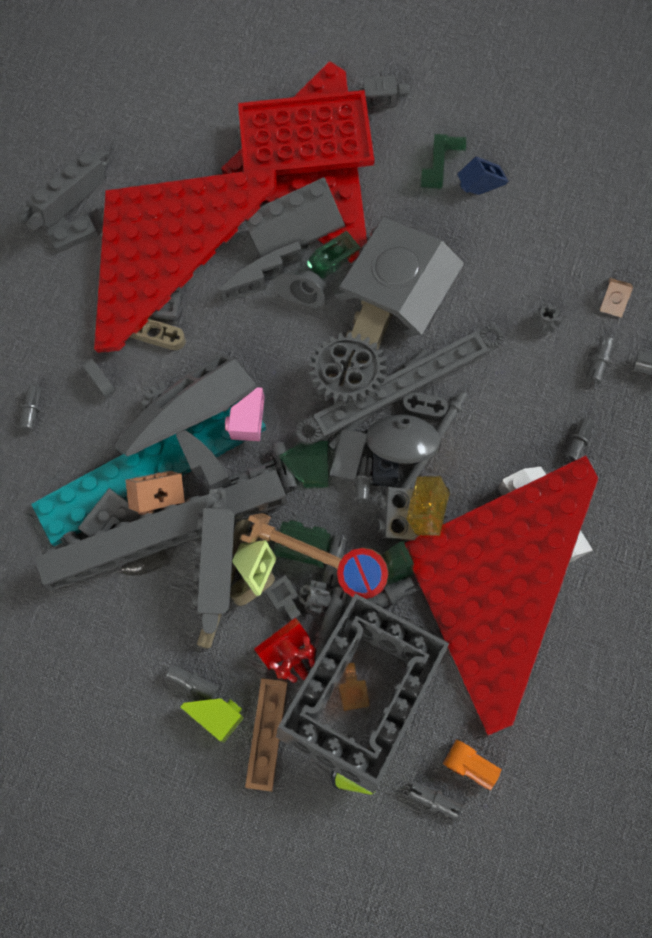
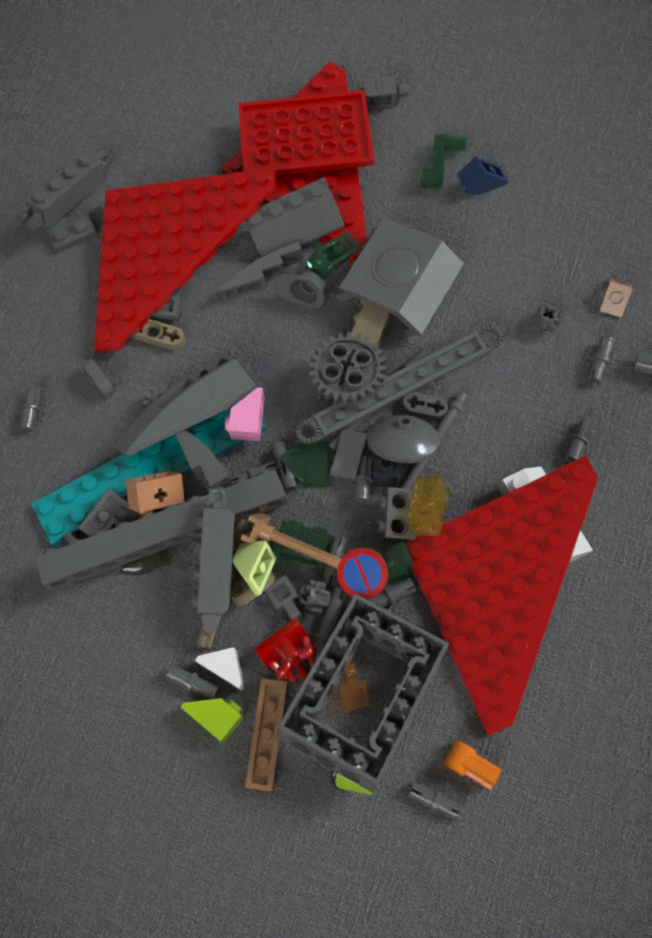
(224, 665): none -> white slope

